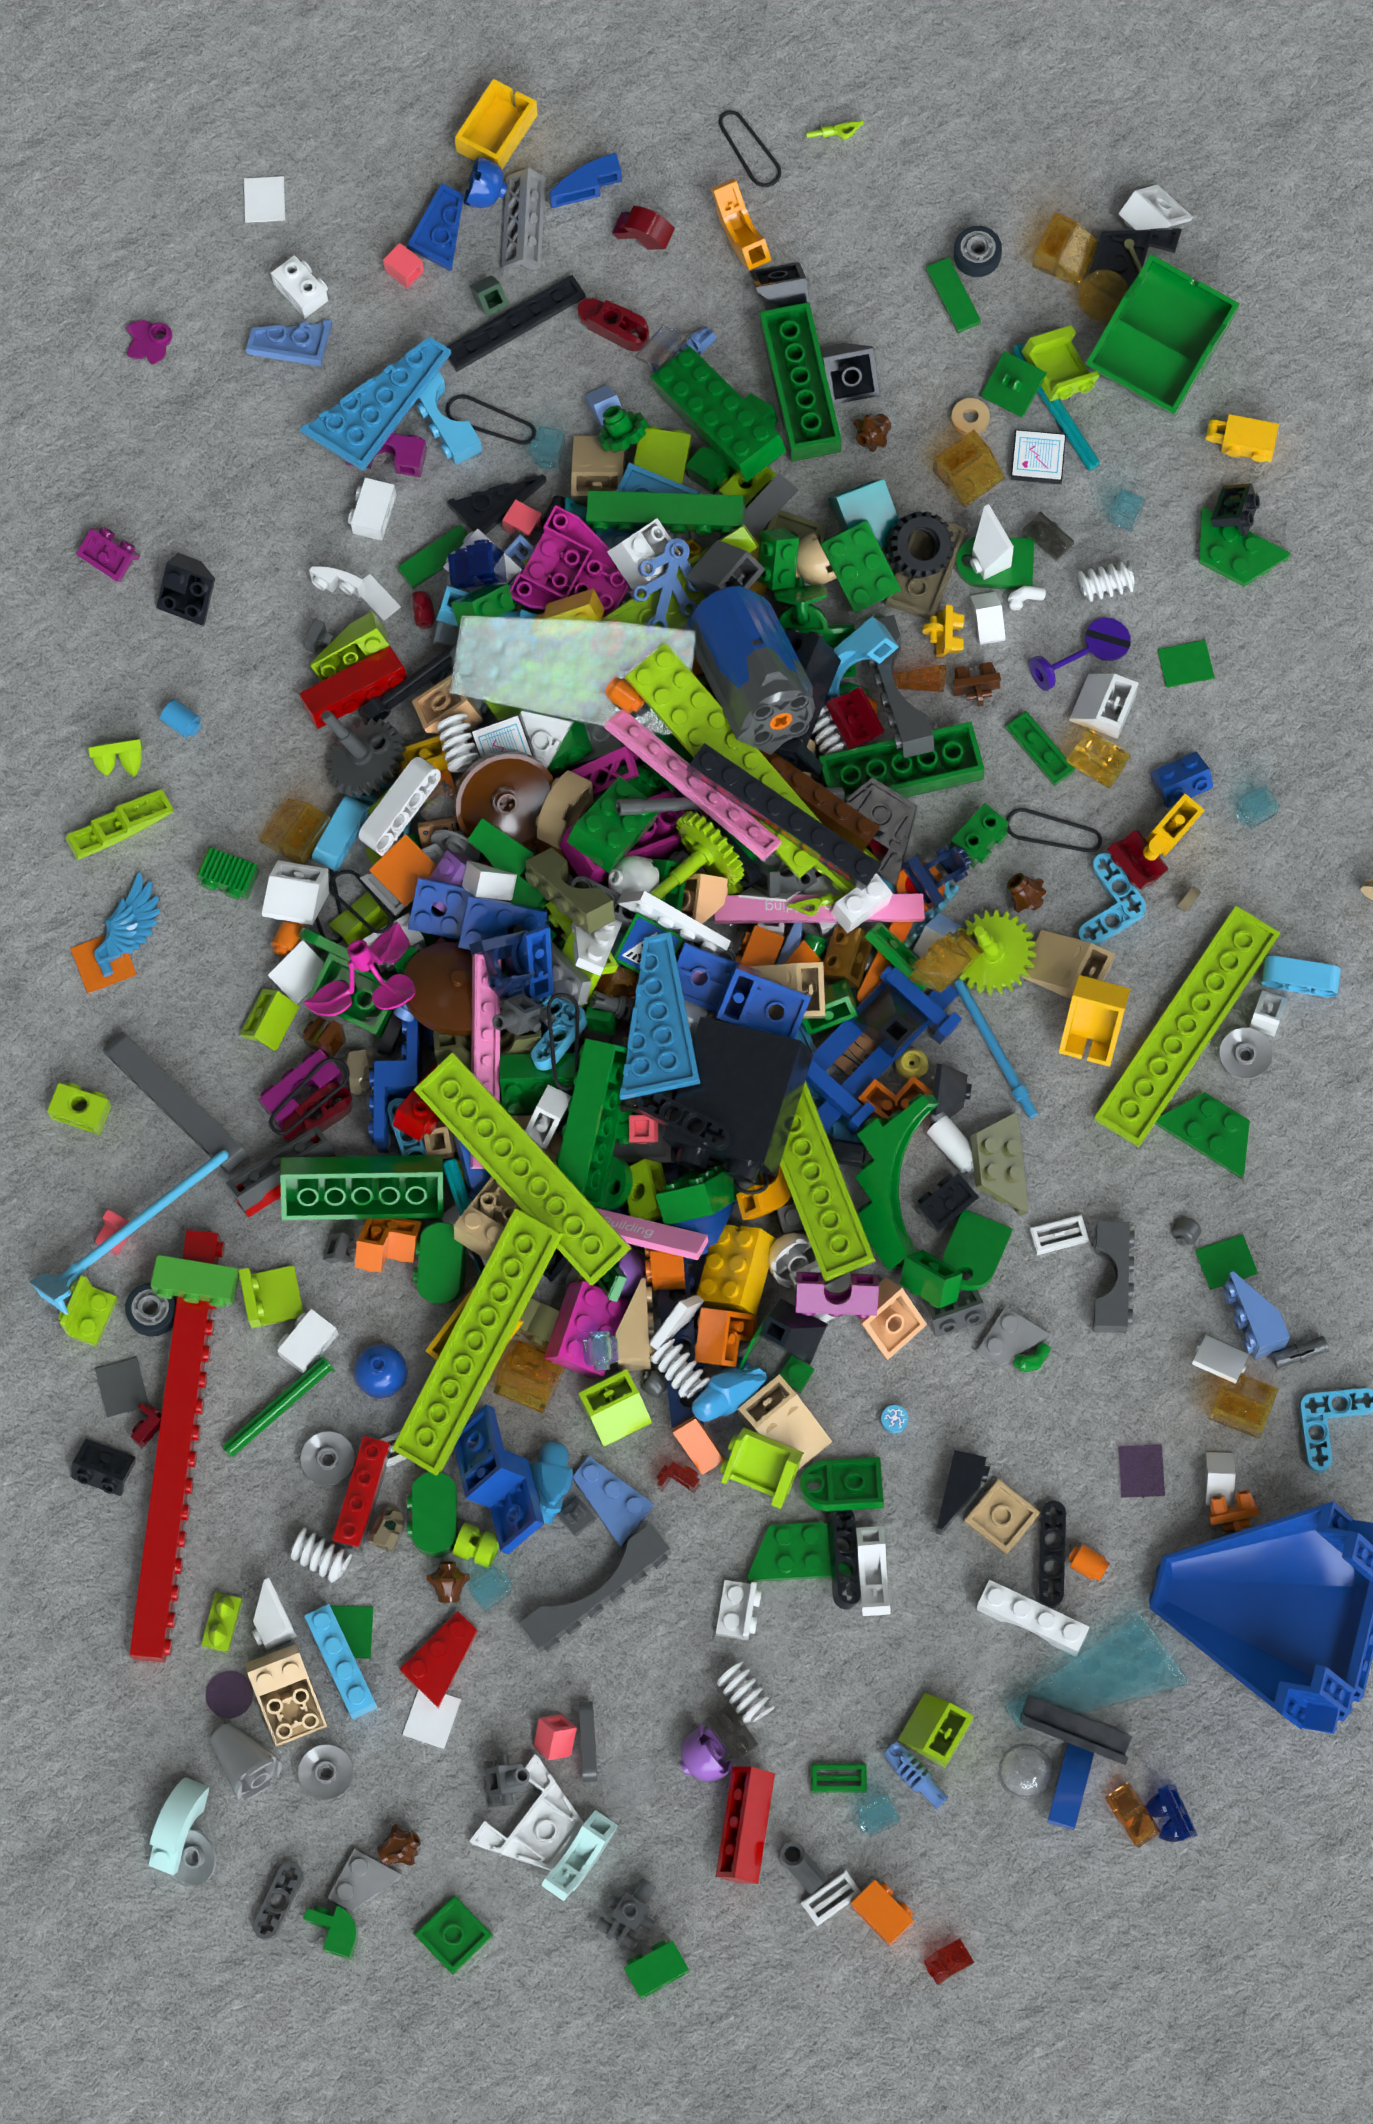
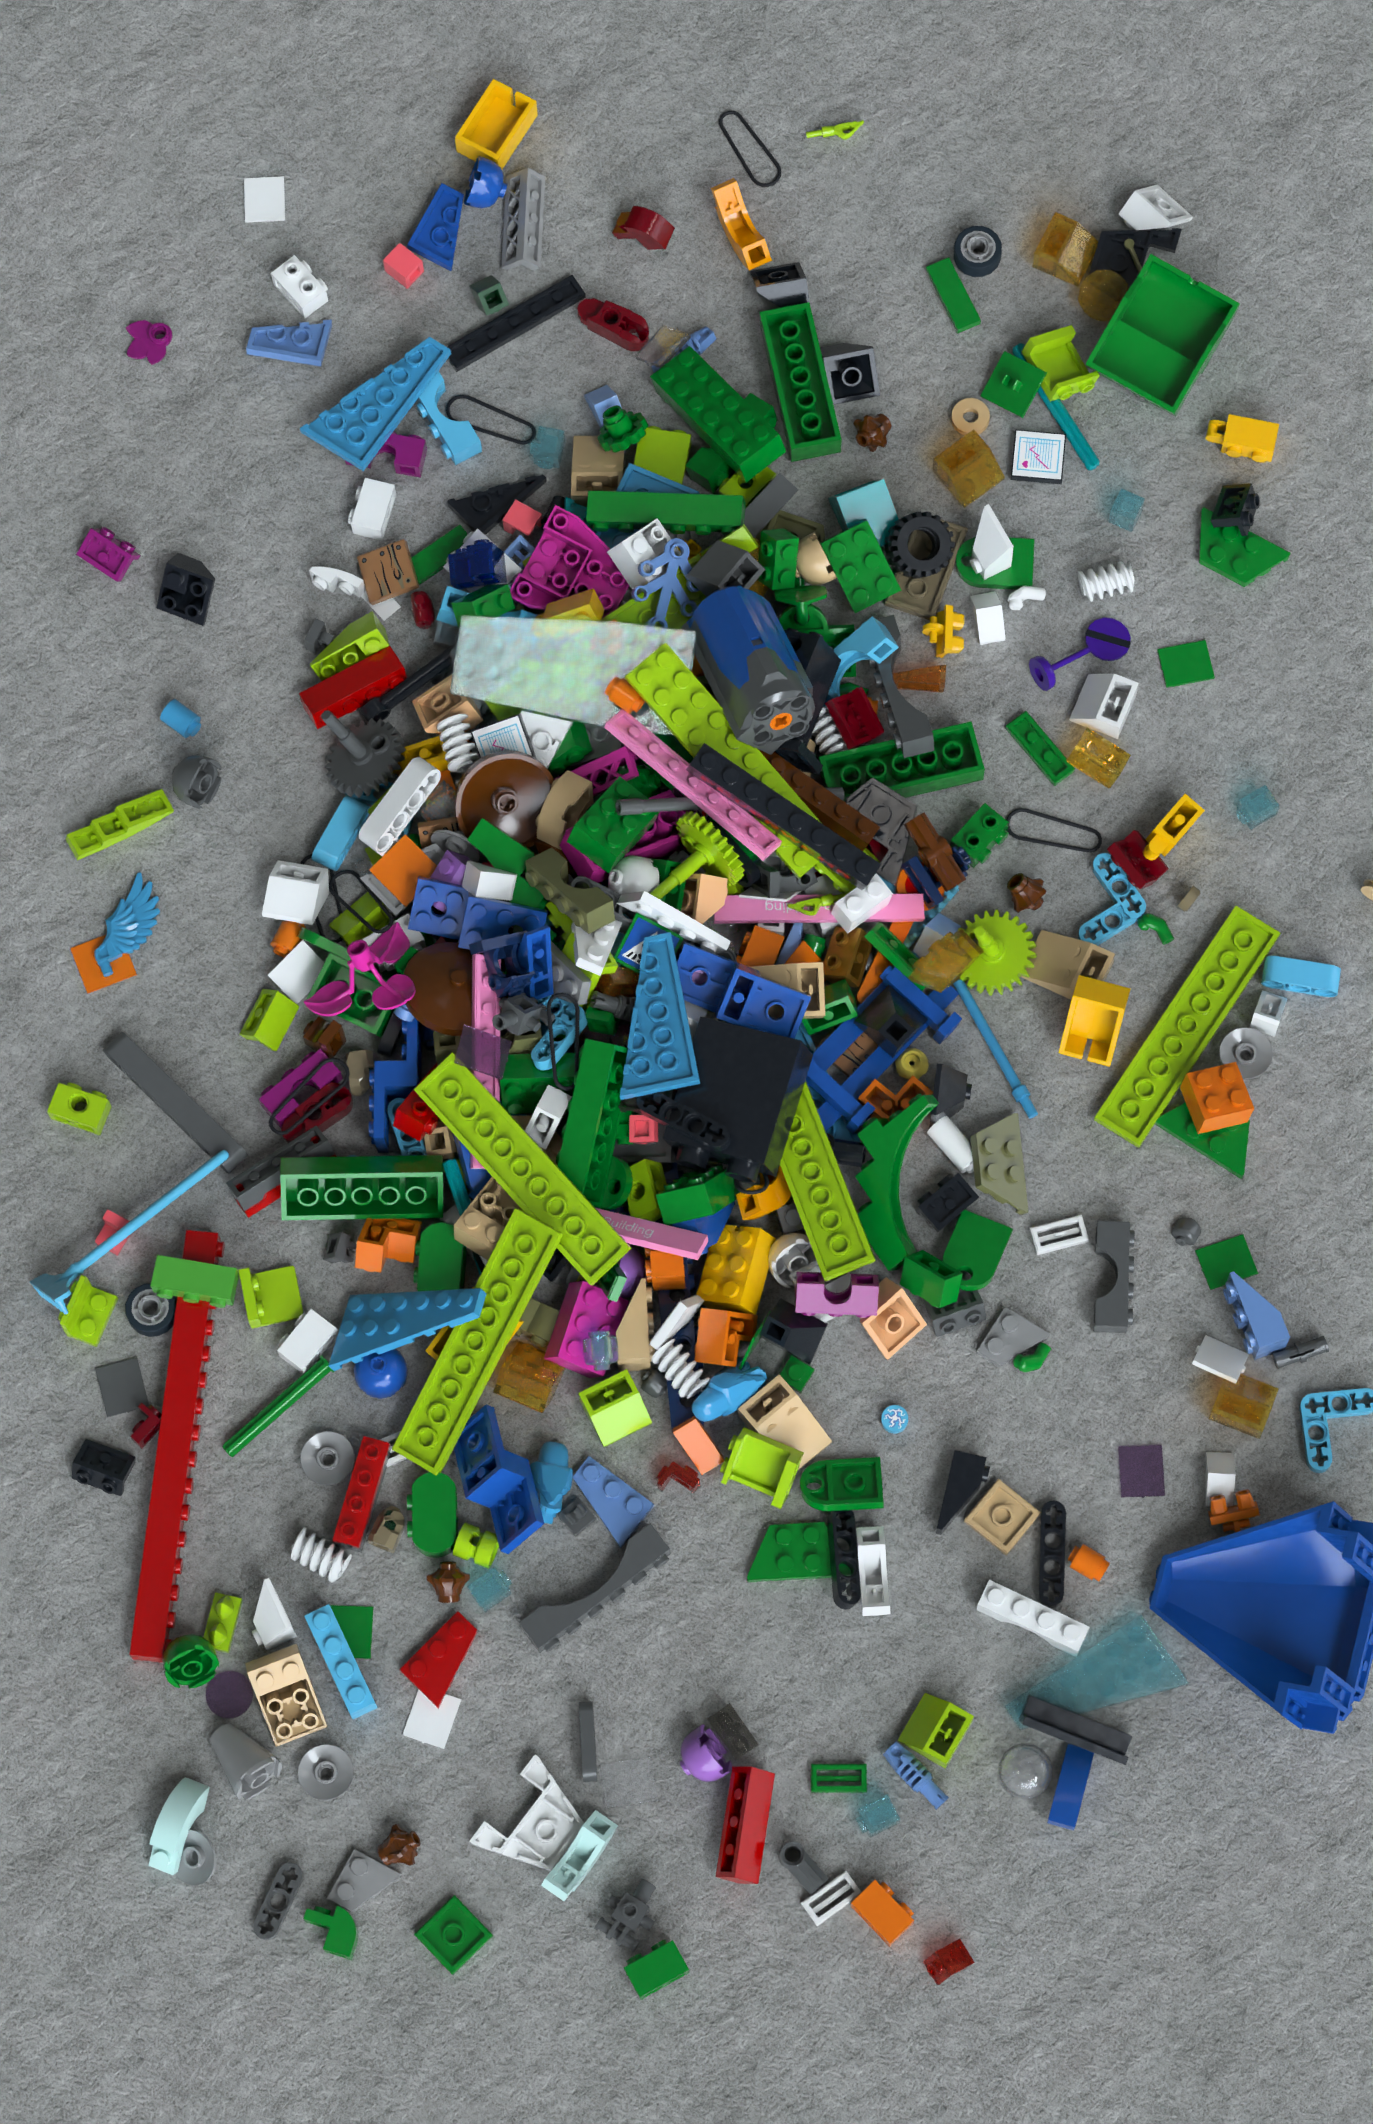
(128, 751): lime tile -> none
(190, 1661): none -> green cylinder
(196, 780): none -> dark grey cylinder
(227, 873): green brick -> none
(296, 831): clear yellow slope -> none
(388, 572): none -> medium nougat tile
(395, 1319): none -> dark azure wing
(482, 1052): none -> clear purple window
(504, 1780): dark grey piece -> none
(555, 1737): coral panel -> none
(586, 181): blue slope -> none
(737, 1609): white bracket -> none
(744, 1694): white piece -> none
(935, 852): none -> reddish brown piece
(977, 686): reddish brown hips -> none
(1048, 536): clear smoke hips -> none
(1133, 1814): clear orange slope -> none
(1158, 924): none -> green arm
(1169, 1803): clear blue tile -> none
(1183, 776): blue bracket -> none
(1217, 1097): none -> orange brick

